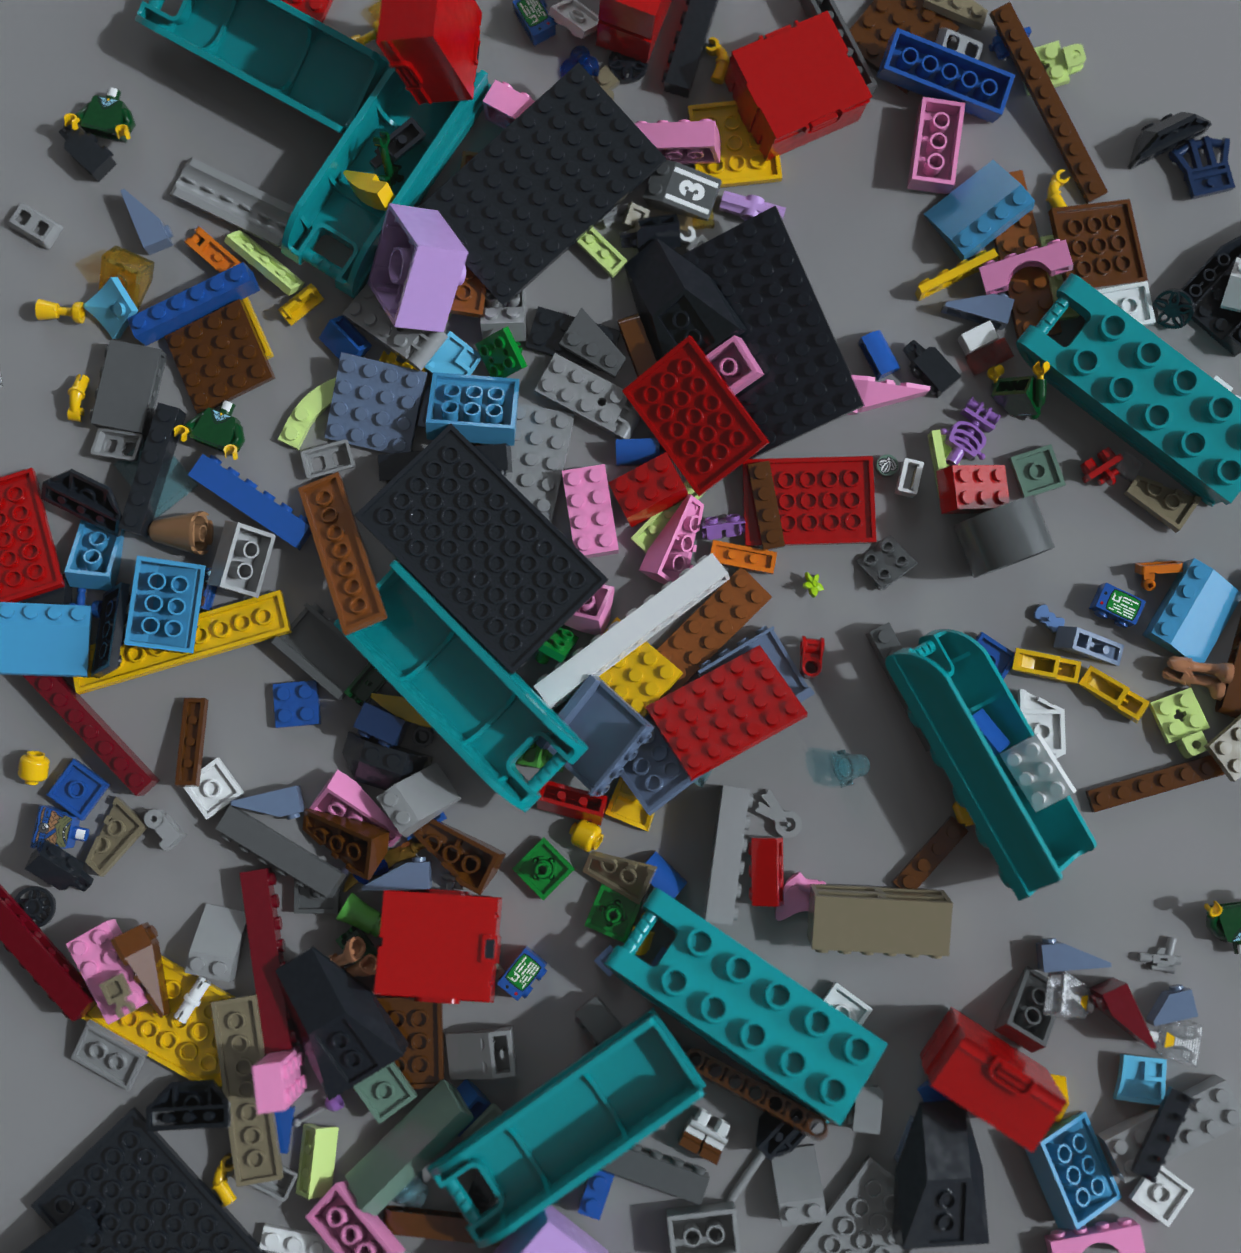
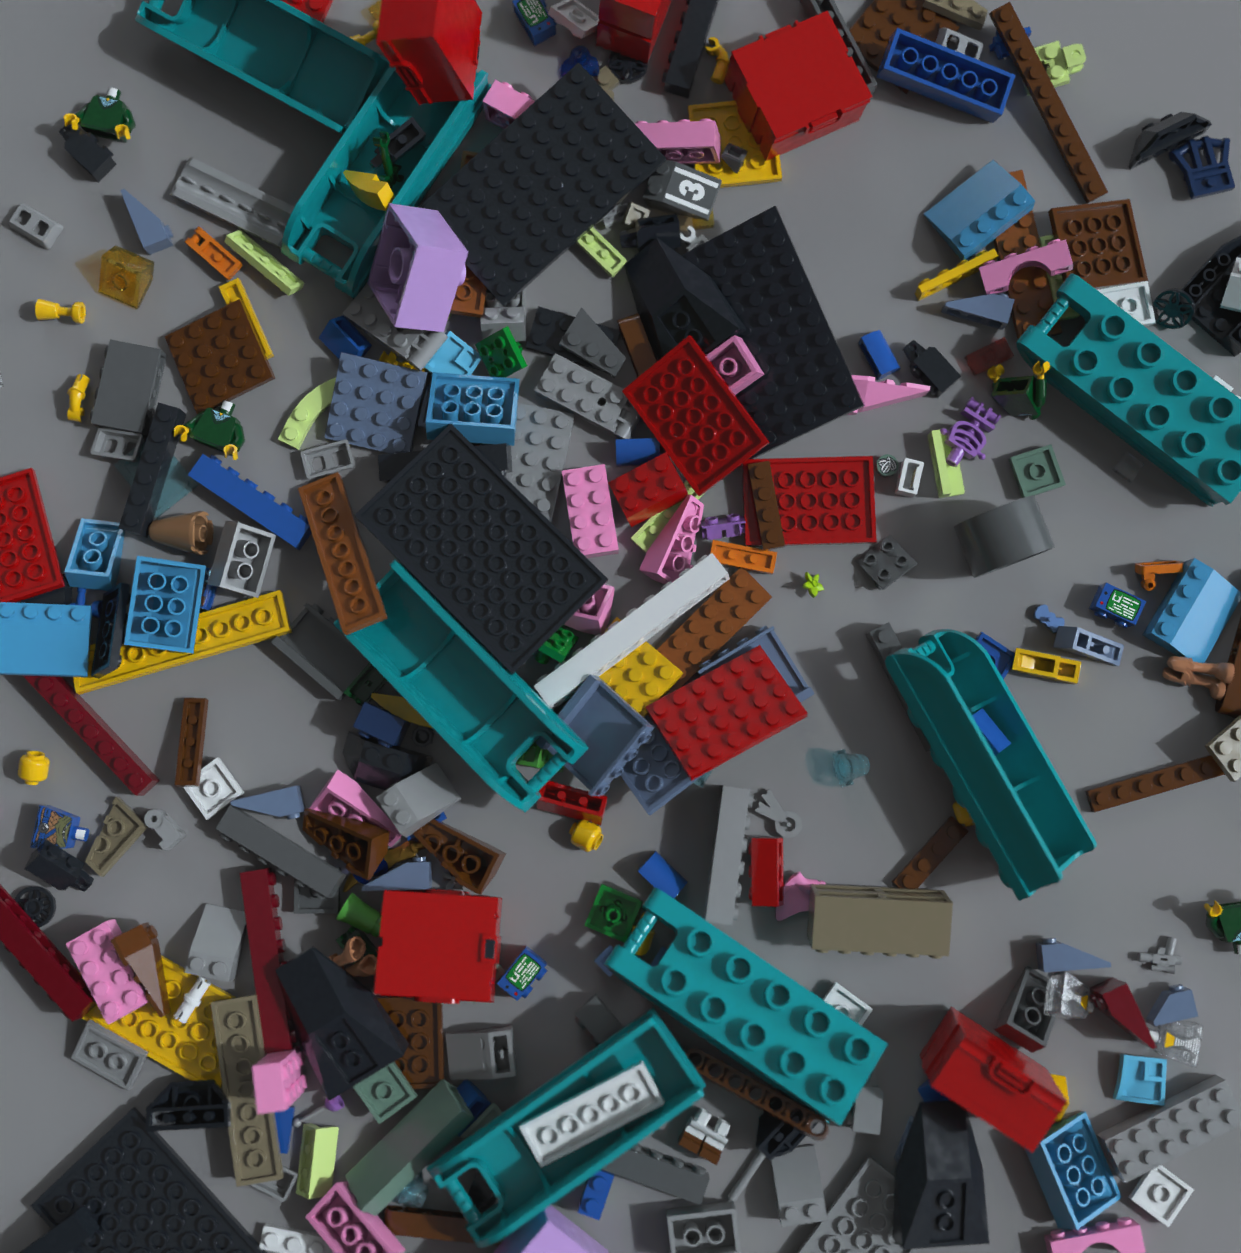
(78, 789): blue plate -> none
(84, 499): black wedge -> none
(112, 307): medium azure plate -> none
(116, 991): dark tan plate -> none
(193, 304): blue brick -> none
(220, 1181): yellow piece -> none
(296, 704): blue plate -> none
(301, 304): yellow hinge -> none
(527, 868): green plate -> none
(591, 1113): none -> white plate
(621, 874): dark tan wing -> none
(627, 808): yellow plate -> none
(734, 156): none -> dark grey slope
(746, 206): lavender piece -> none
(811, 652): red piece -> none
(936, 145): bright pink brick -> none
(972, 488): brick -> none
(978, 337): white piece -> none
(1037, 772): white plate -> none
(1045, 719): white wing -> none
(1053, 193): yellow piece -> none
(1108, 459): red hips -> none
(1114, 694): yellow slope -> none
(1161, 1134): black hinge -> none
(1165, 504): dark tan wing -> none
(1183, 733): yellowish green plate -> none

